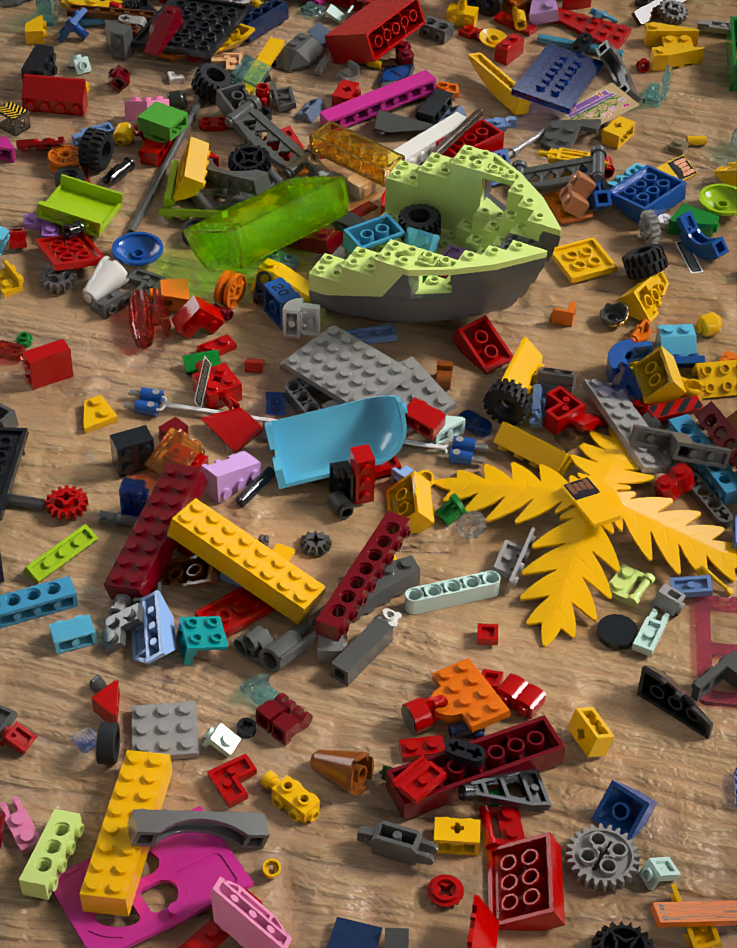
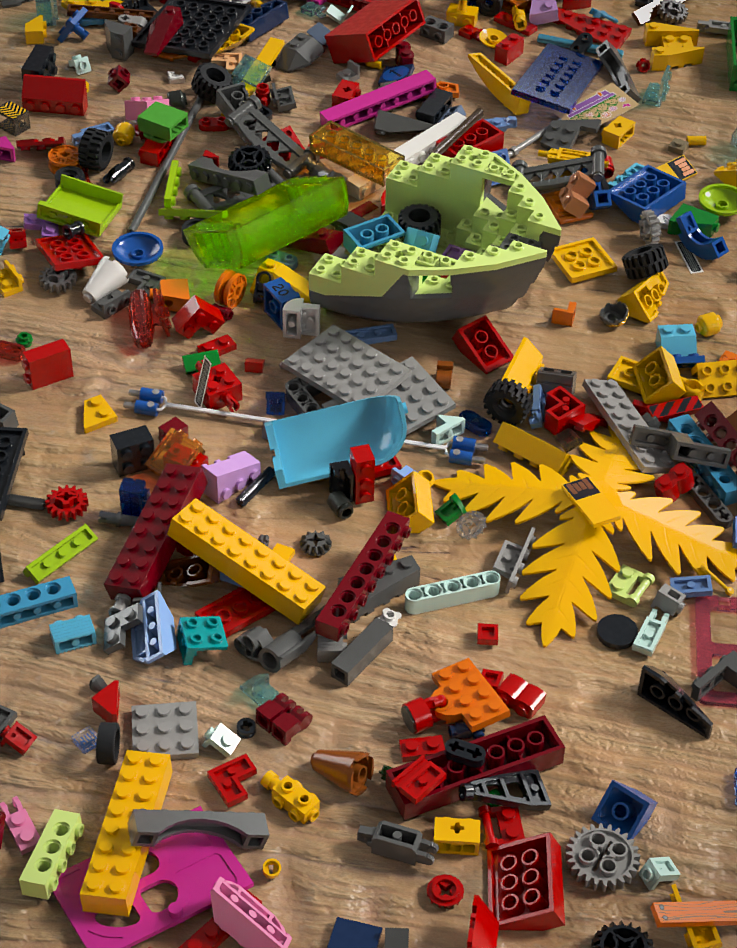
(192, 169): yellow slope -> none
(233, 428): red slope -> none
(311, 110): sand blue slope -> none
(322, 65): light grey axle -> none
(424, 418): red brick -> none
(590, 732): yellow brick -> none
(625, 379): clear blue slope -> none
(626, 352): blue arch -> none
(641, 332): orange hinge -> none

